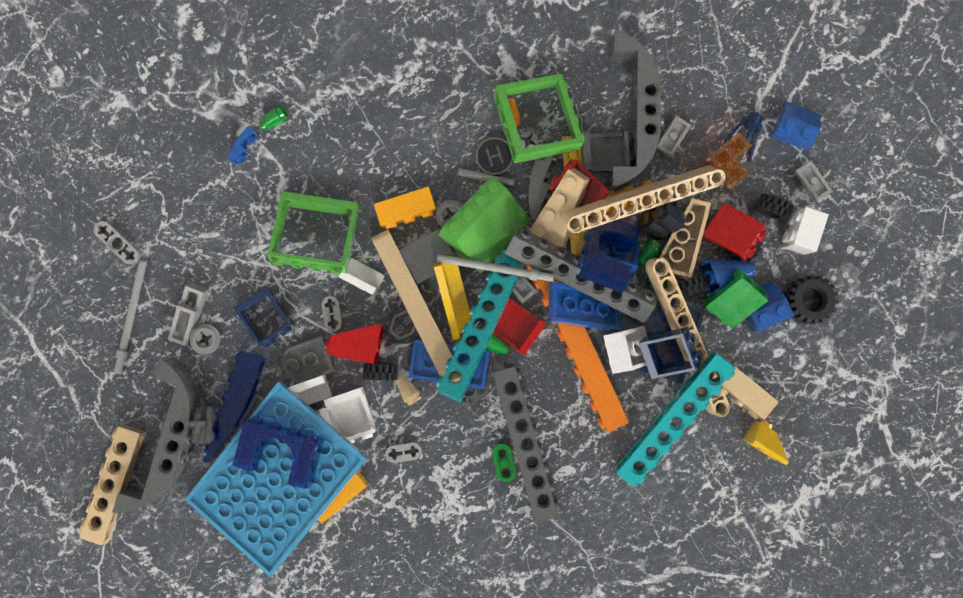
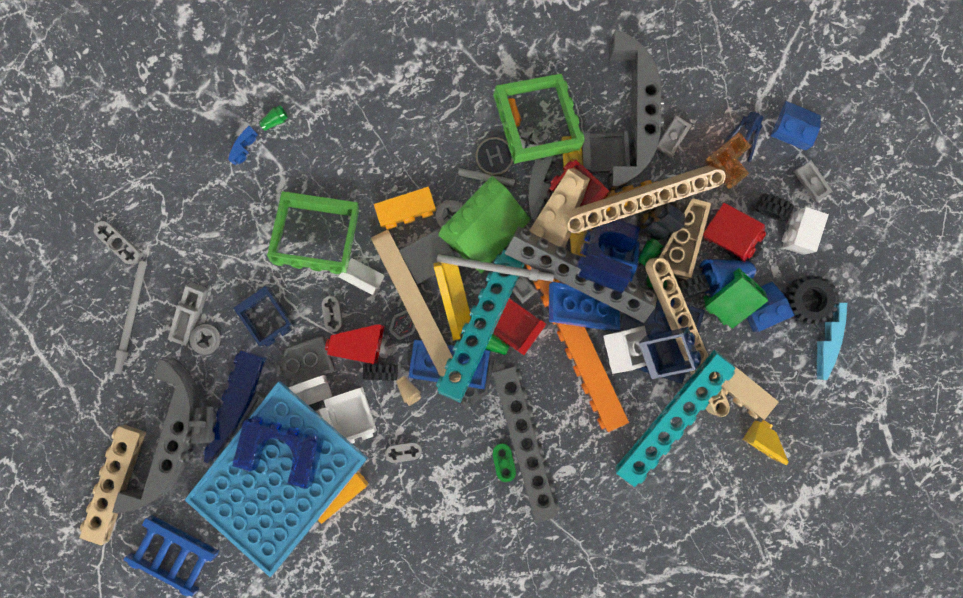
(171, 535): none -> blue fence
(829, 349): none -> medium azure slope

